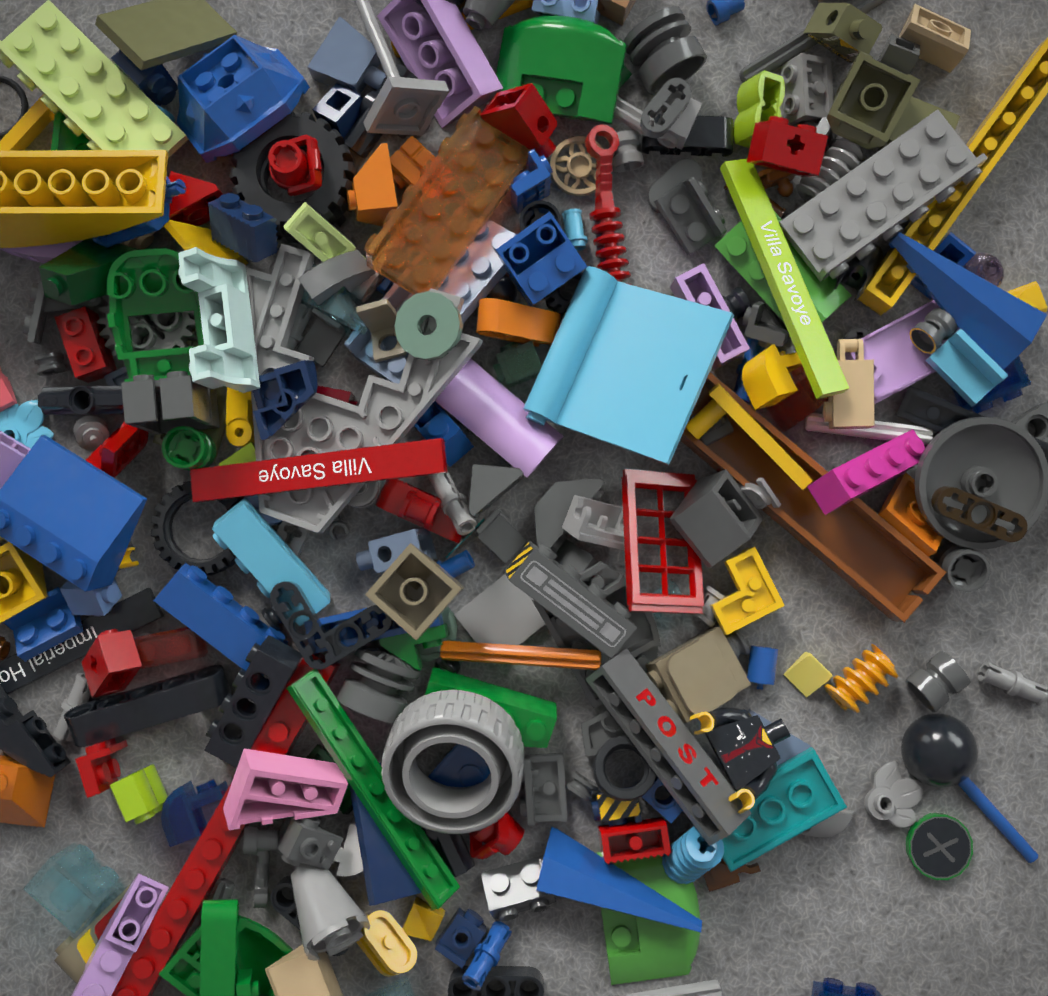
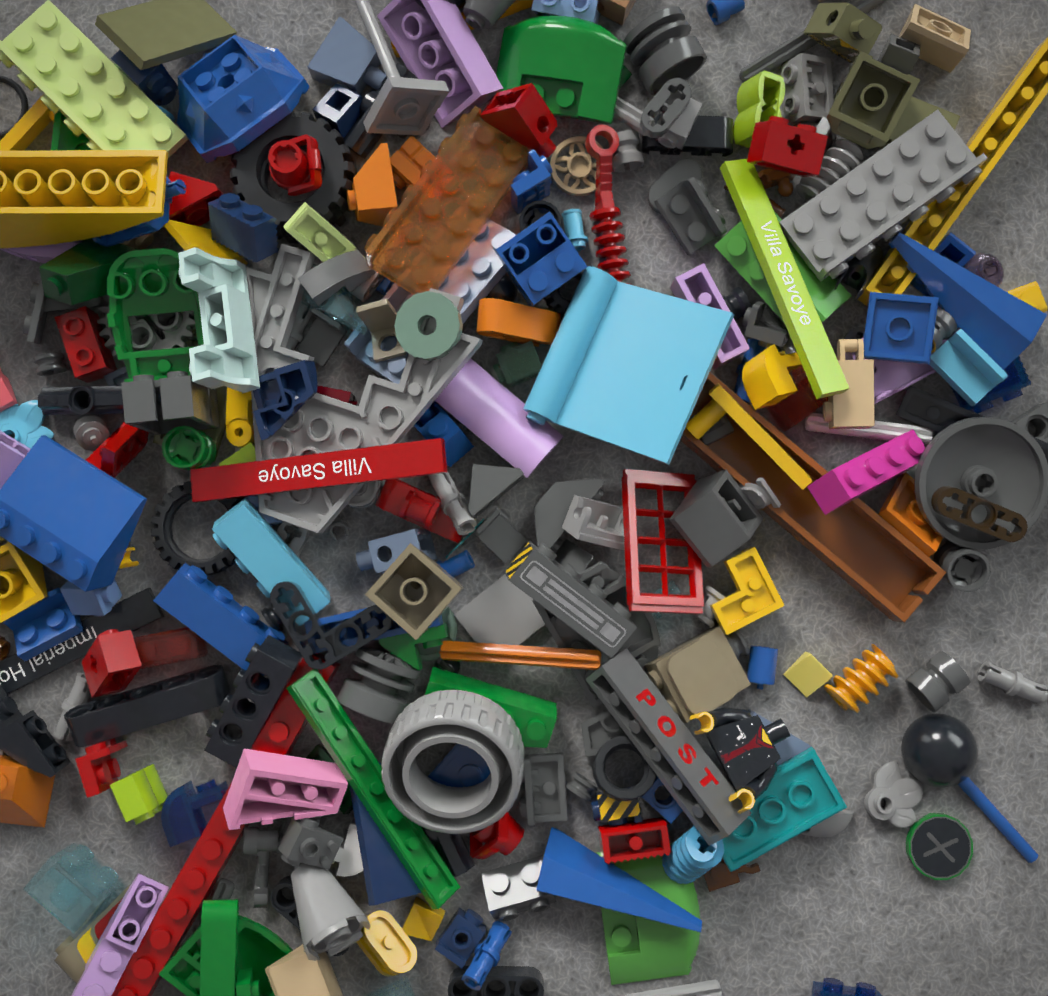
(900, 327): none -> blue tile

